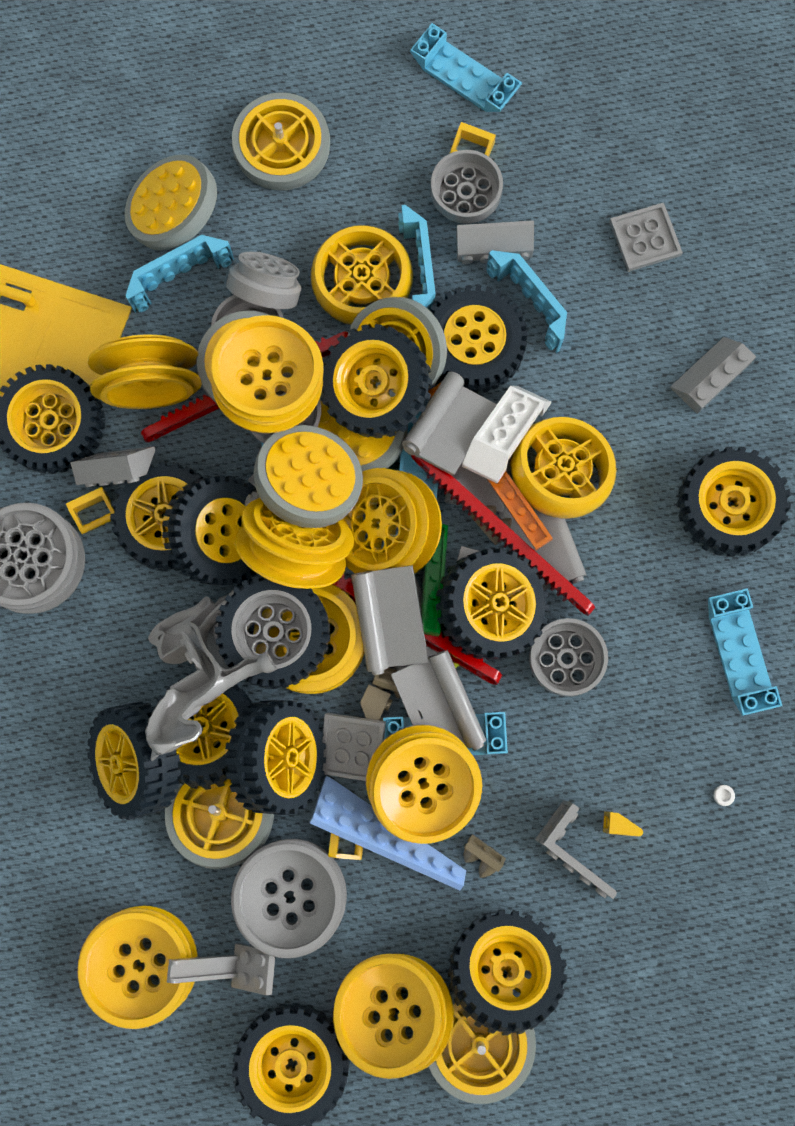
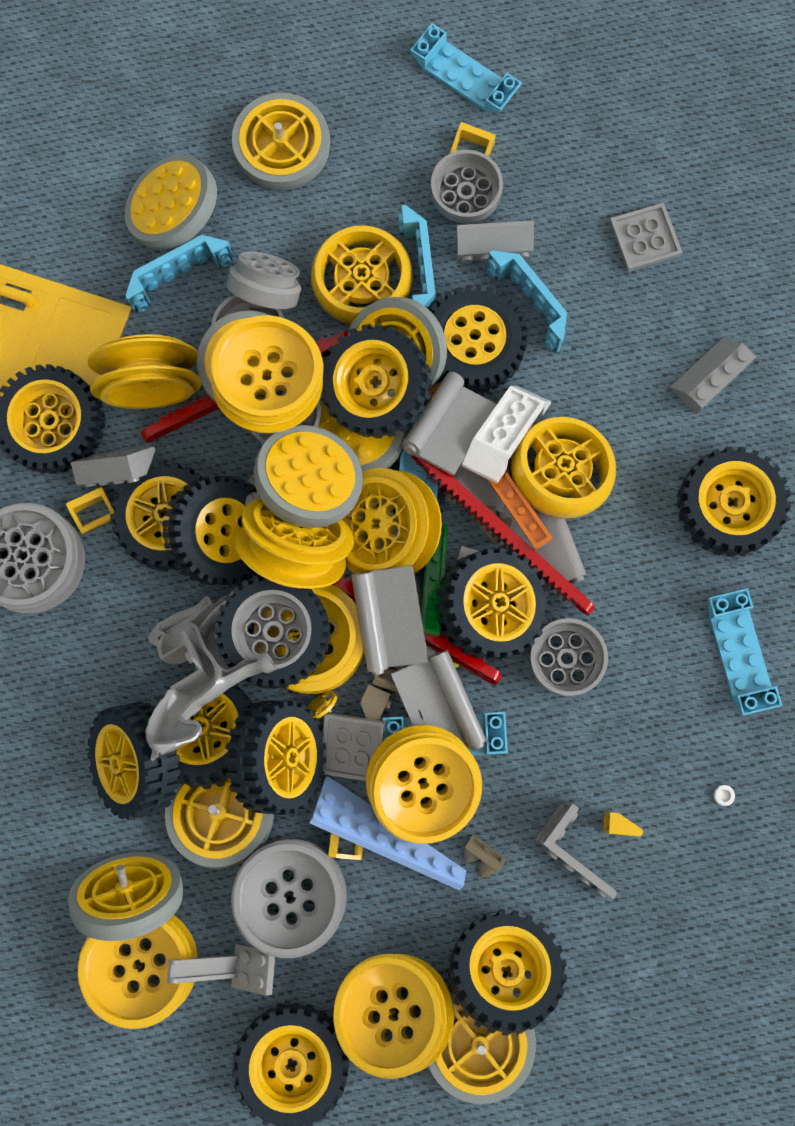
(125, 896): none -> wheel
(320, 705): none -> yellow wheel

